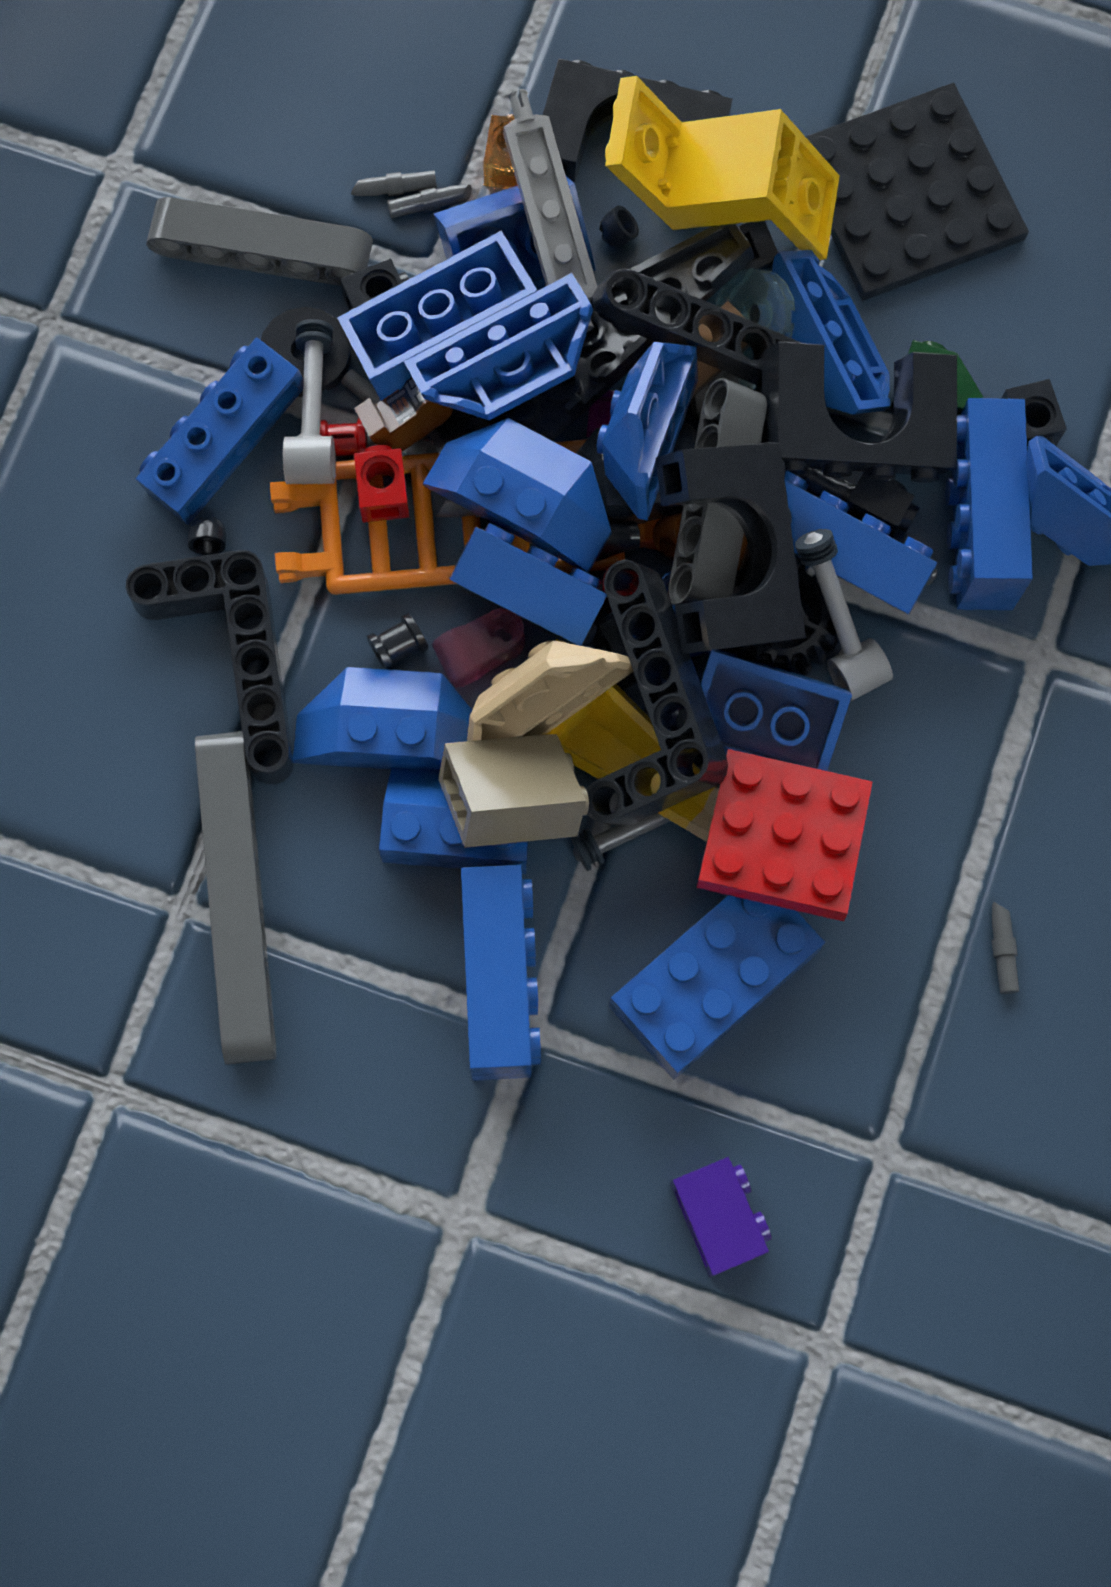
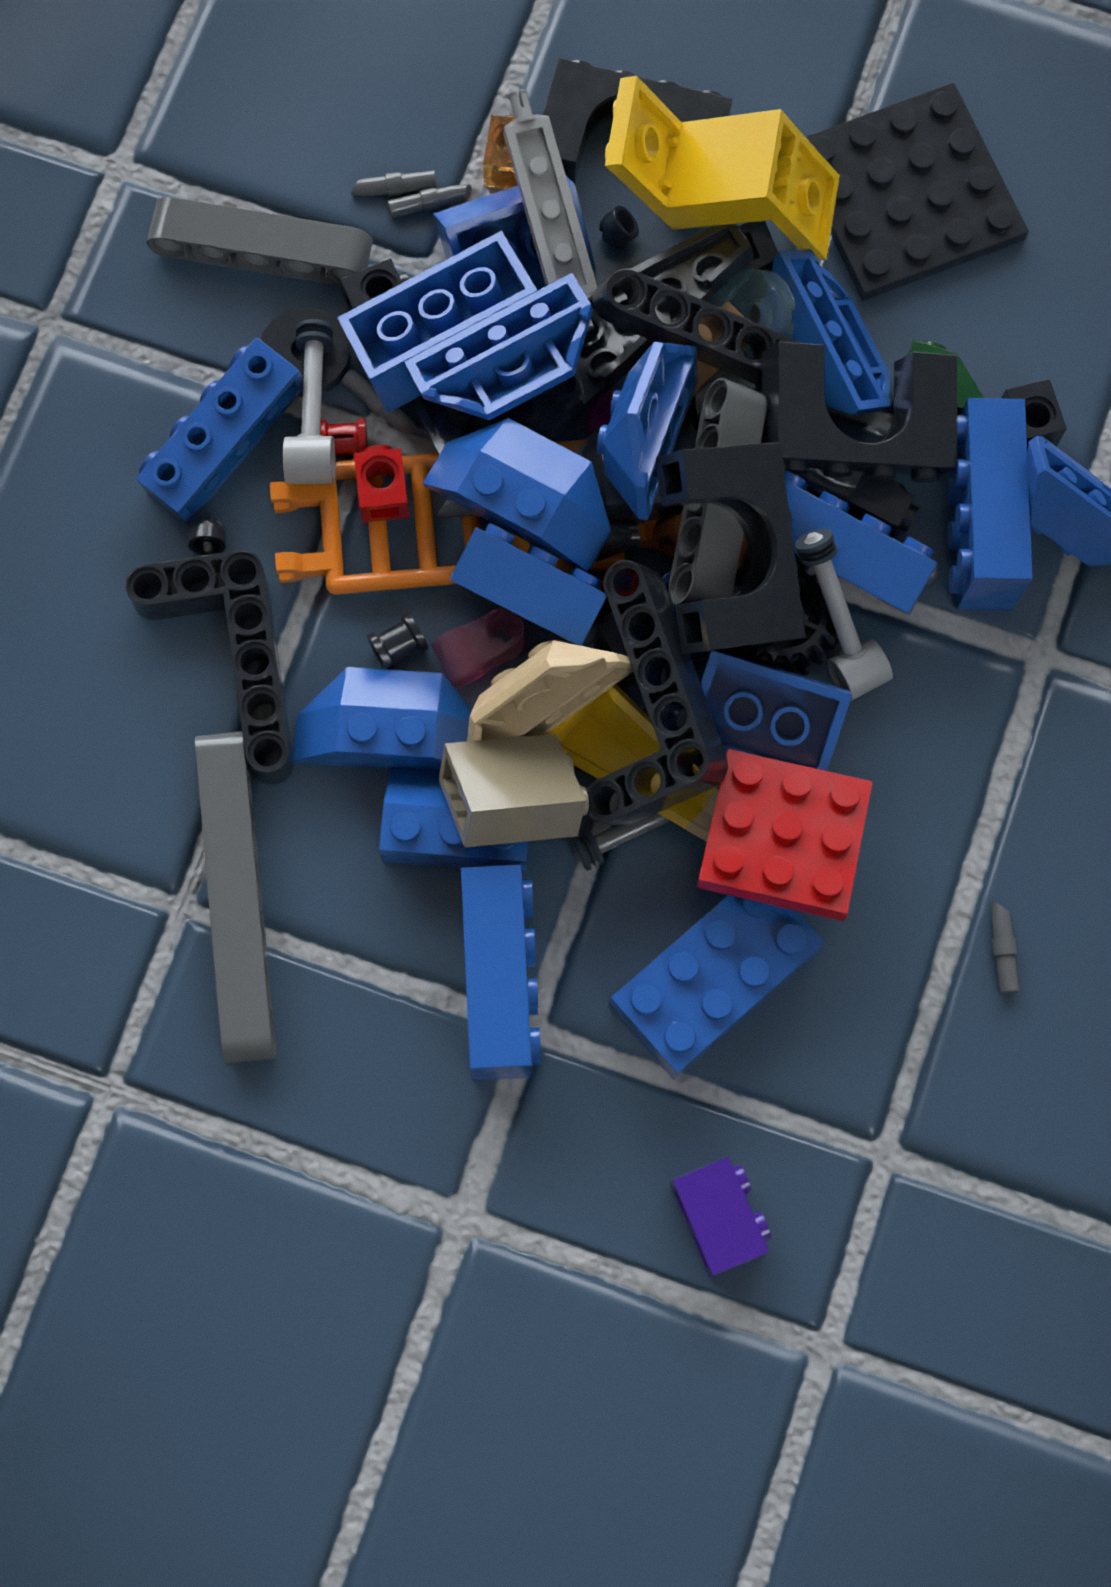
(401, 417): reddish brown leg -> none

